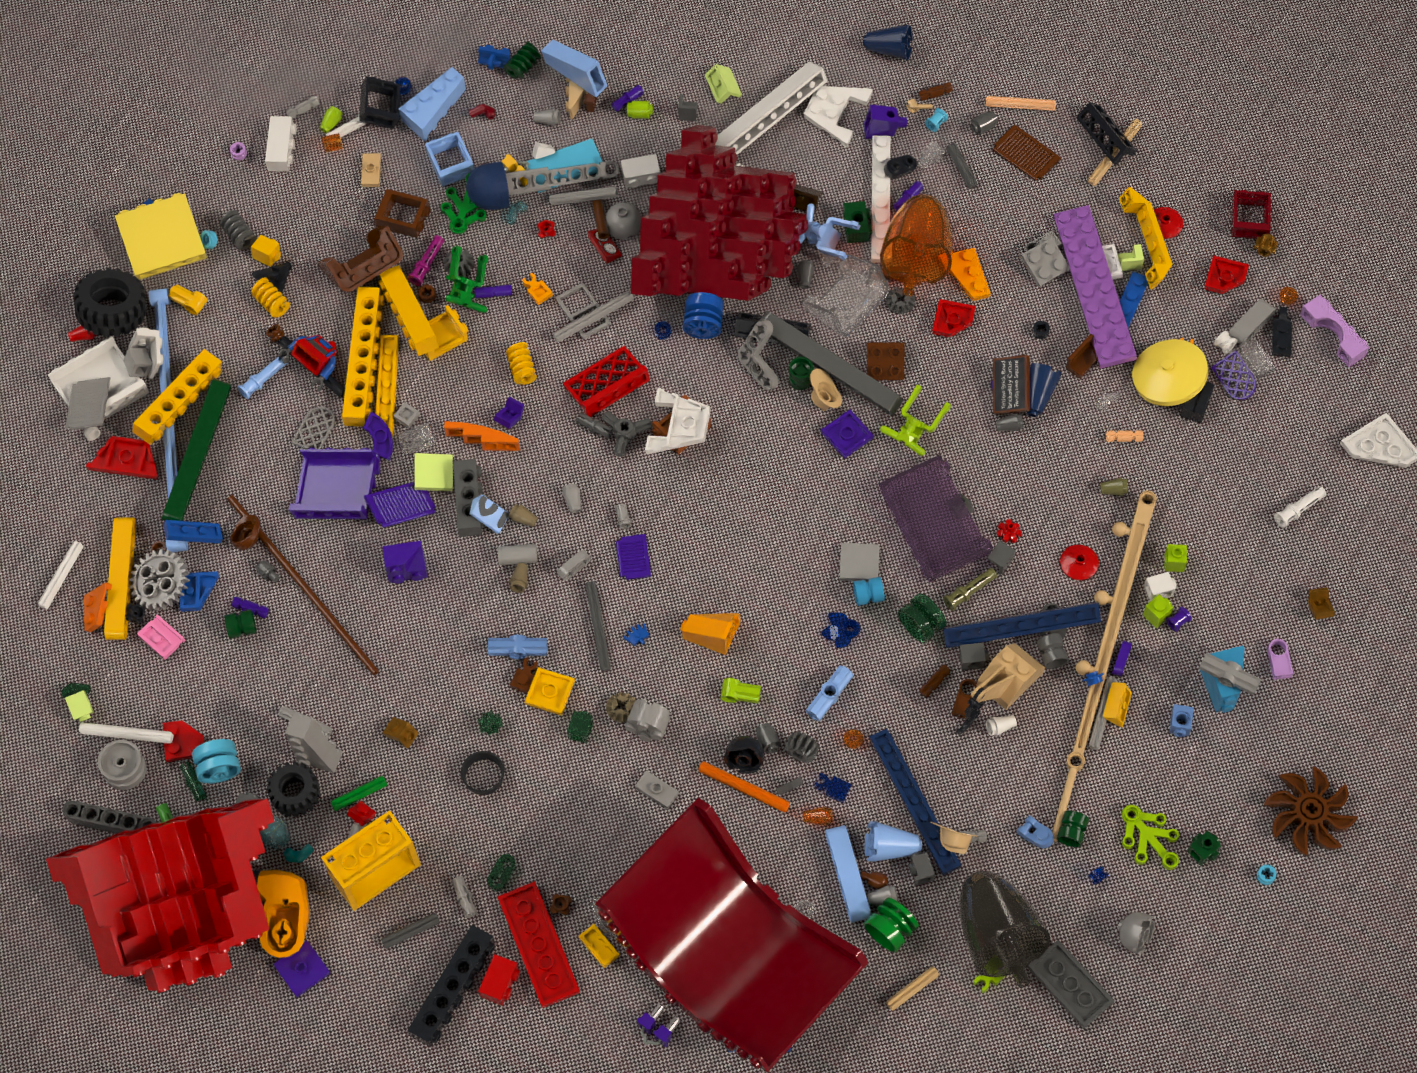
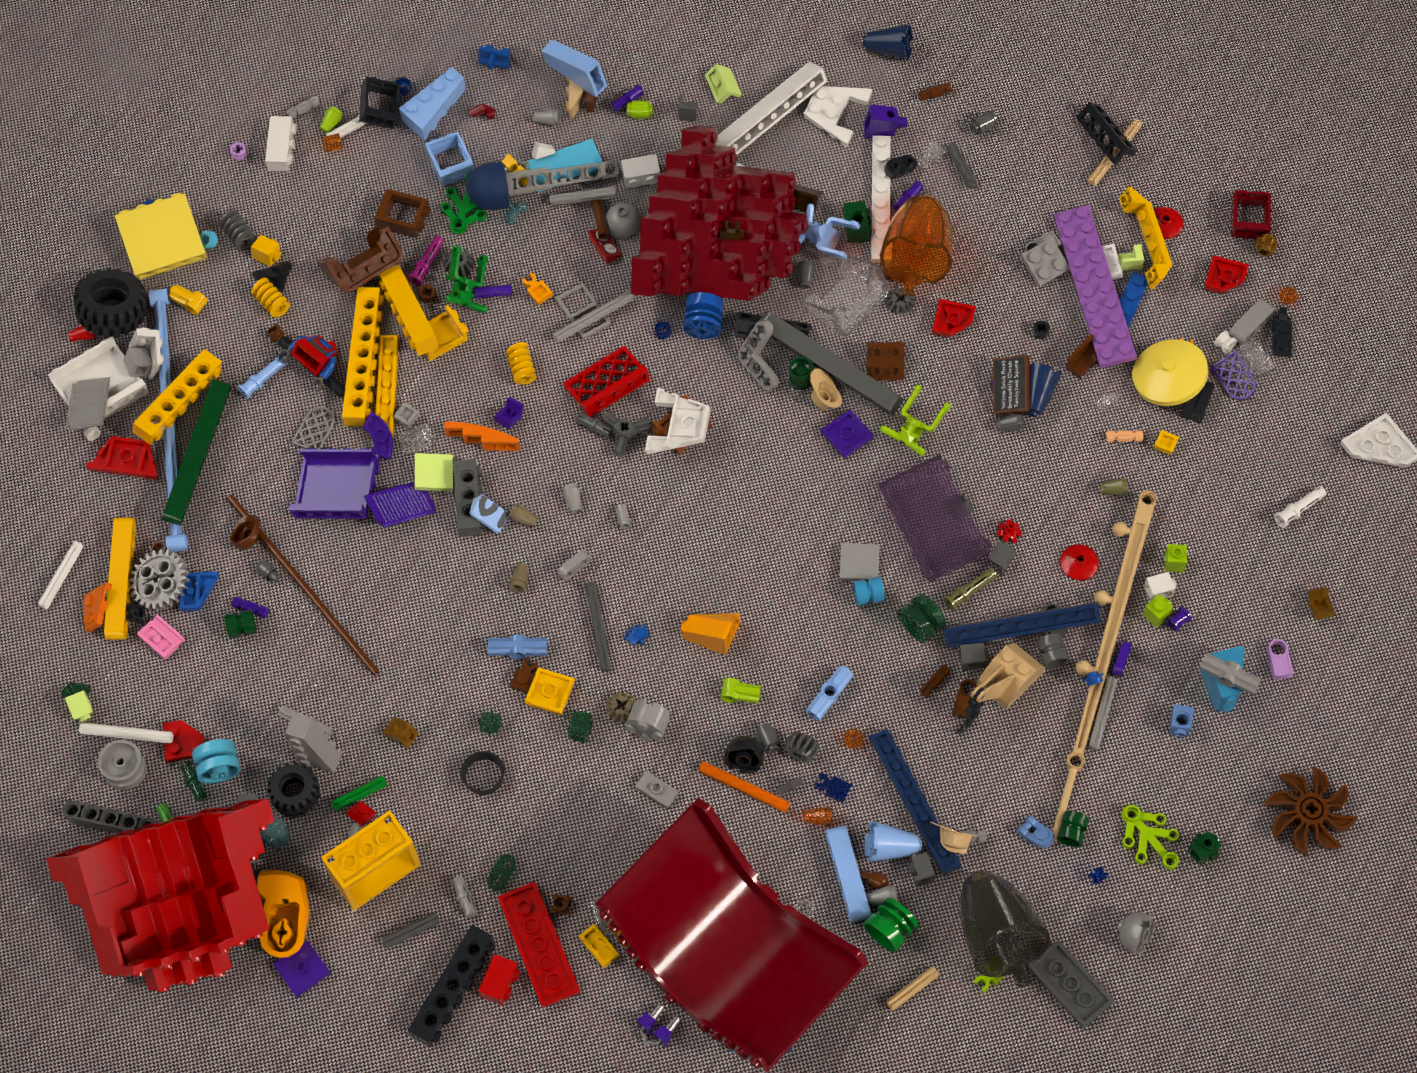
(192, 531): blue plate -> none
(298, 856): teal arm -> none
(371, 170): tan plate -> none
(405, 562): dark purple slope -> none
(517, 554): light grey pin -> none
(522, 61): dark green piece -> none
(546, 224): red plate -> none
(633, 557): dark purple window -> none
(732, 233): none -> dark brown tile
(838, 629): clear blue plate -> none
(914, 107): tan hand -> none
(936, 119): medium azure bush -> none
(969, 274): light orange wing -> none
(998, 725): white cone -> none
(1022, 103): light nougat axle -> none
(1026, 153): reddish brown window -> none
(1117, 703): yellow slope -> none
(1166, 442): none -> yellow plate
(1271, 871): medium azure bush -> none
(1321, 314): lavender arch -> none

